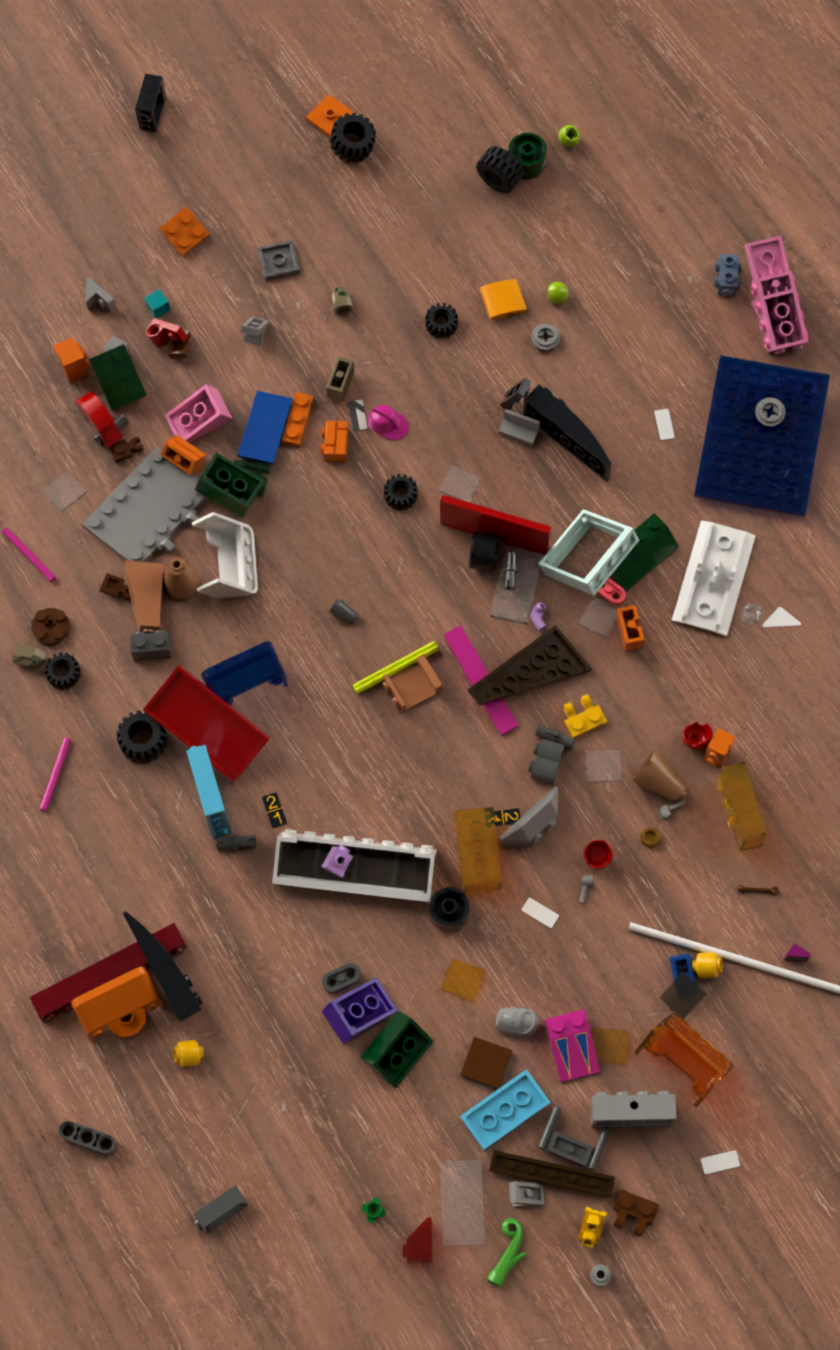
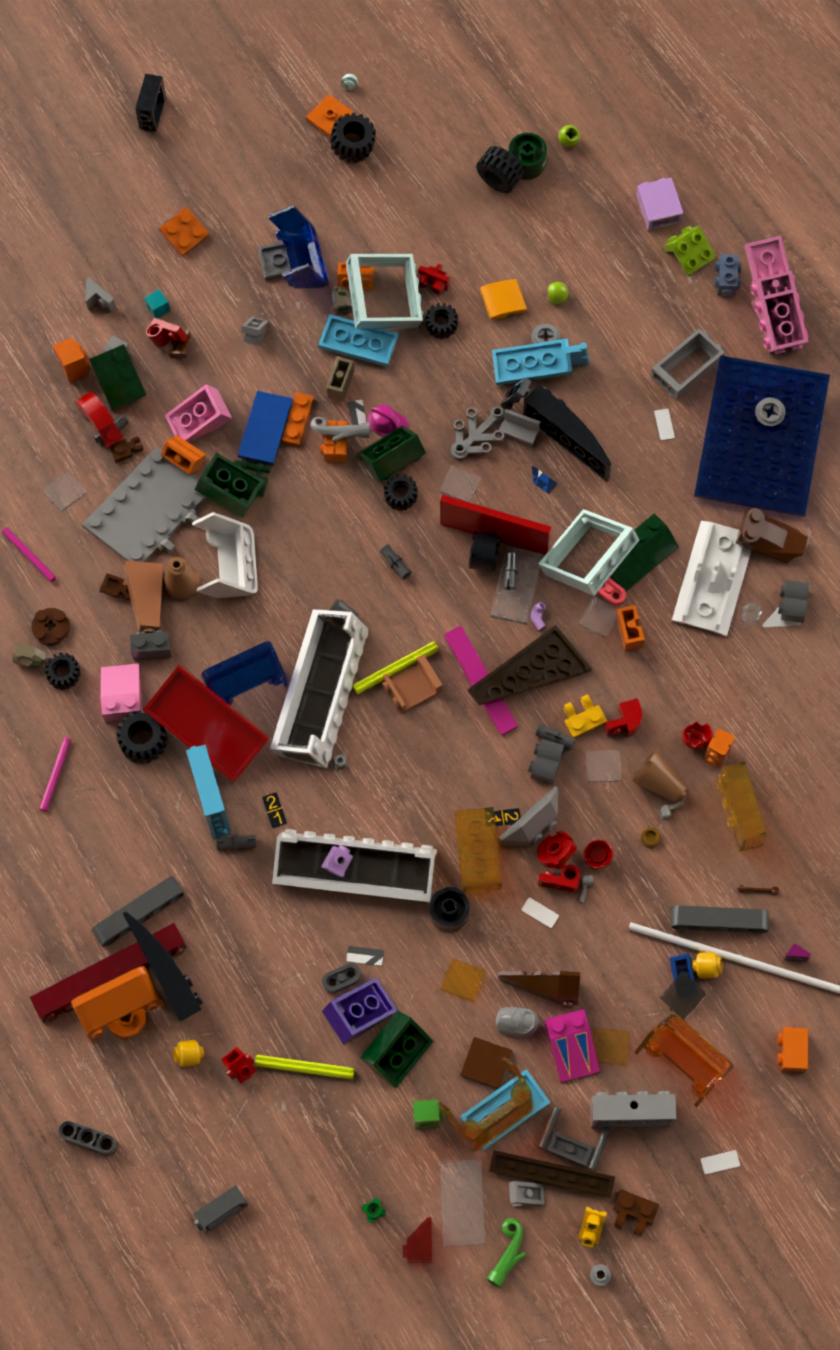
(120, 691): none -> bright pink slope
(141, 909): none -> dark grey beam
(239, 1065): none -> red brick
(301, 247): none -> clear blue windscreen
(304, 1067): none -> neon yellow axle
(320, 687): none -> window
(340, 432): none -> light grey plant
(340, 761): none -> light grey piece
(349, 82): none -> light aqua plate
(365, 955): none -> sticker
(367, 276): none -> orange bracket
(369, 345): none -> medium azure plate
(392, 453): none -> dark green slope
(395, 562): none -> dark grey pin
(406, 261): none -> light aqua window
(427, 1114): none -> bright green brick
(434, 276): none -> red hips
(476, 435): none -> light grey plant
(477, 1135): none -> clear orange windscreen
(538, 361): none -> medium azure hinge
(542, 480): none -> sticker
(552, 881): none -> red plate
(560, 987): none -> reddish brown wedge
(565, 849): none -> red plate
(630, 719): none -> red brick
(659, 203): none -> lavender brick
(690, 249): none -> lime bracket
(697, 340): none -> light grey piece
(719, 919): none -> dark grey beam
(770, 536): none -> reddish brown slope
(793, 1049): none -> orange brick
(794, 601): none -> dark grey brick

